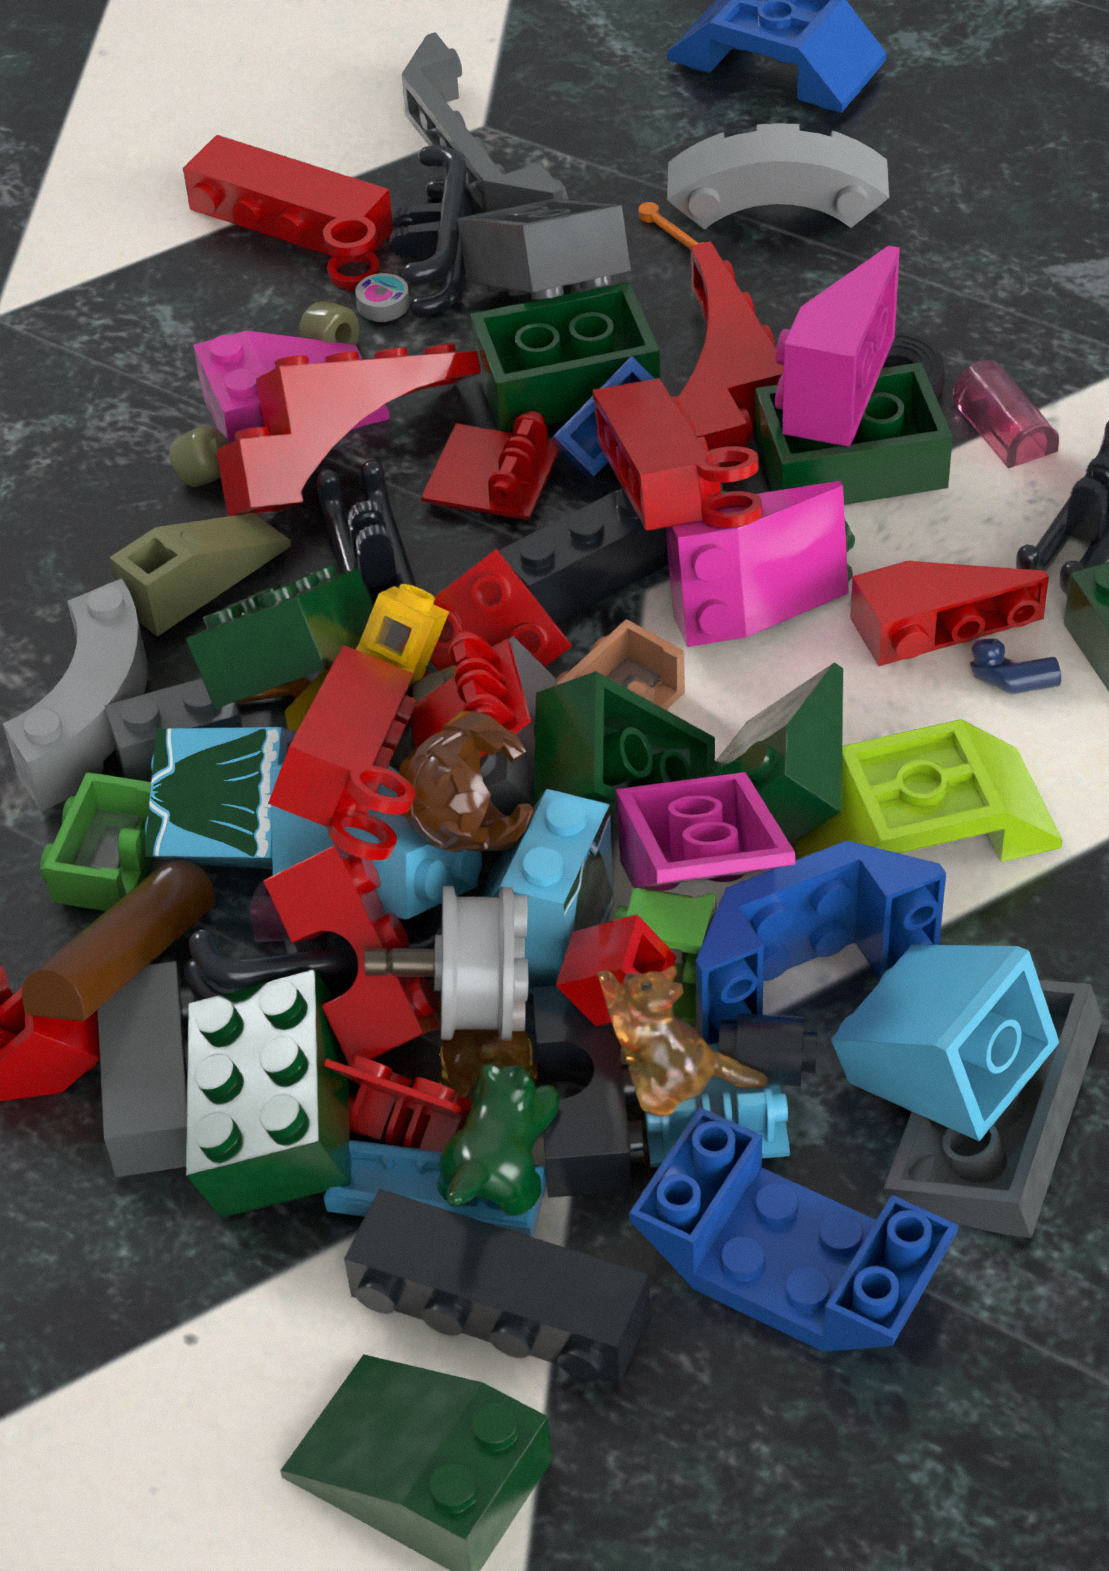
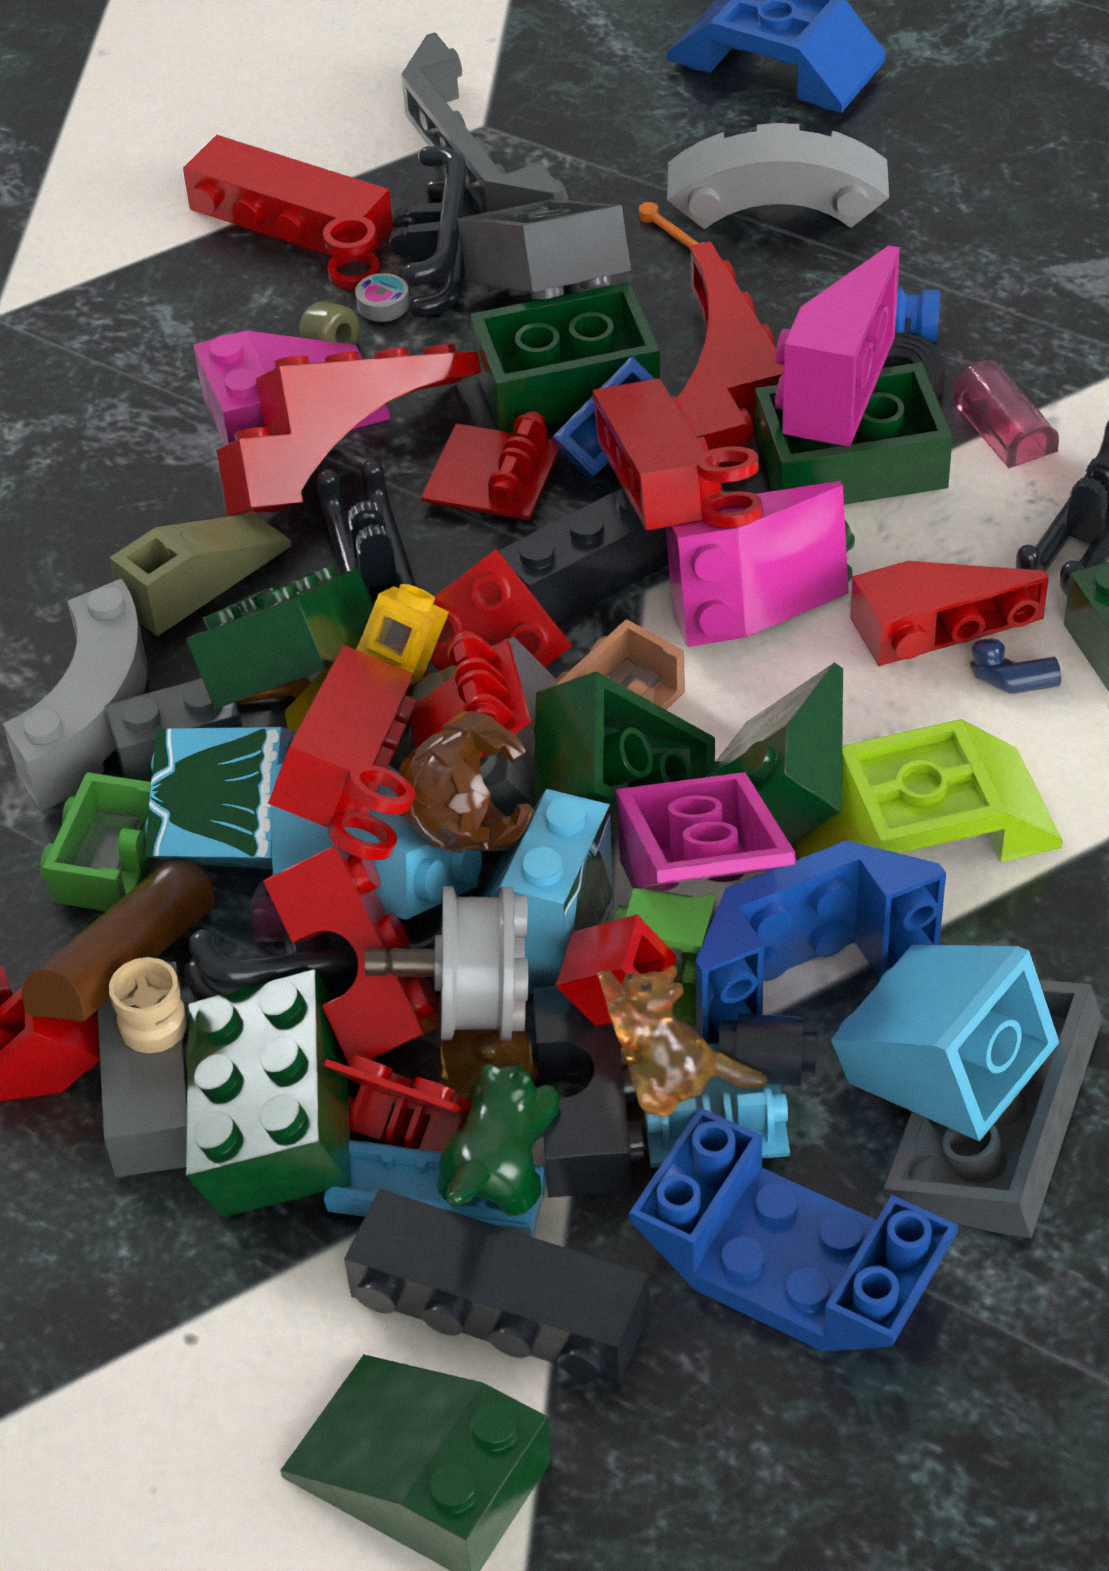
(148, 1005): none -> tan wheel
(195, 455): olive piece -> none
(918, 313): none -> blue wheel

